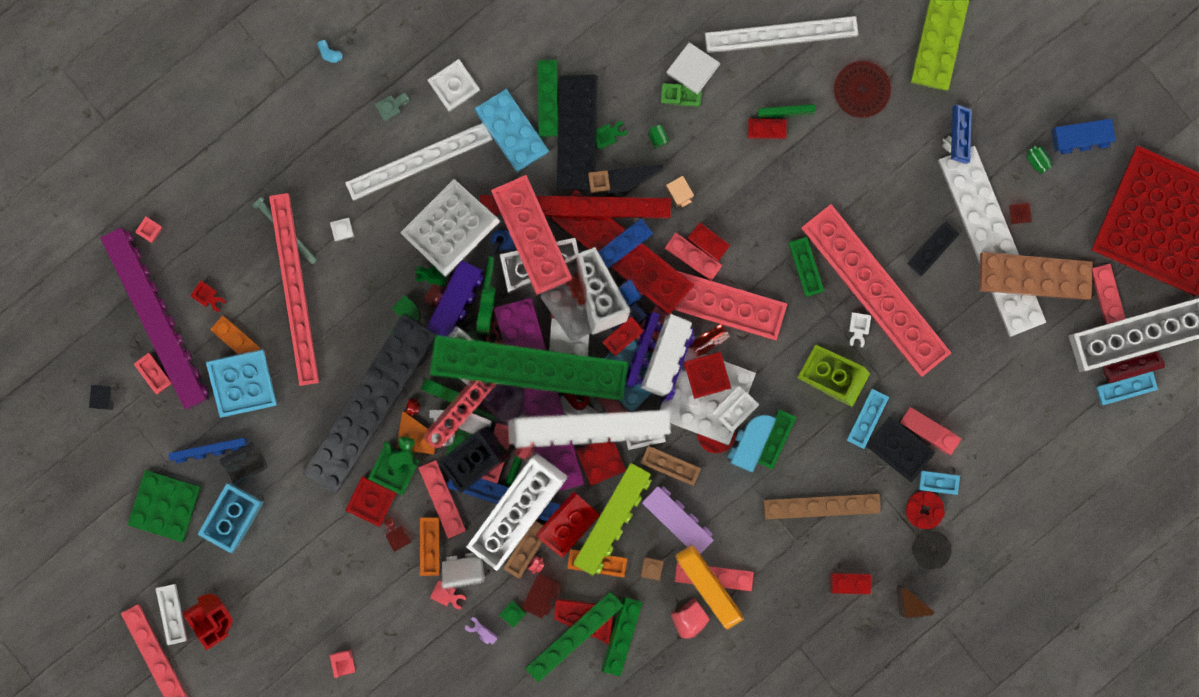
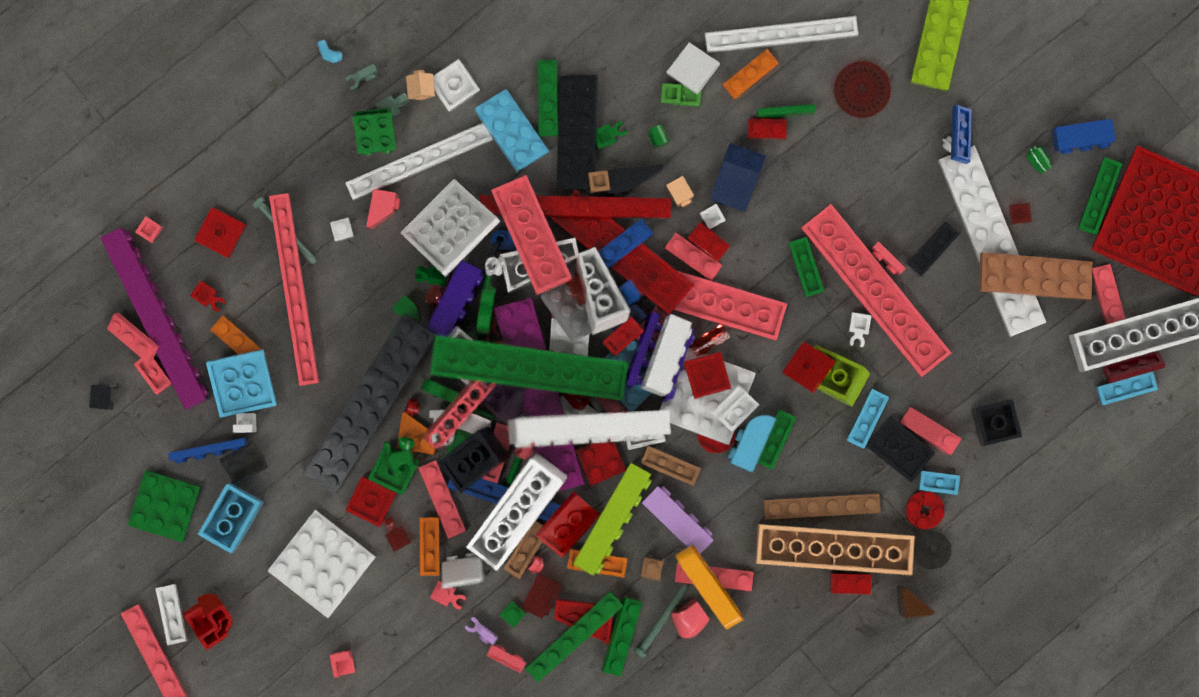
(132, 337): none -> coral plate
(220, 232): none -> red plate
(245, 423): none -> white bracket
(321, 563): none -> white plate
(367, 74): none -> sand green plate
(374, 131): none -> green brick
(382, 207): none -> coral slope
(420, 85): none -> light nougat brick
(490, 264): none -> white plate
(500, 655): none -> coral plate
(661, 621): none -> sand green bar
(712, 217): none -> white plate
(737, 177): none -> dark blue slope
(750, 74): none -> orange plate
(808, 367): none -> red plate
(834, 549): none -> light nougat brick
(883, 254): none -> coral plate
(996, 422): none -> black brick
(1099, 196): none -> green plate

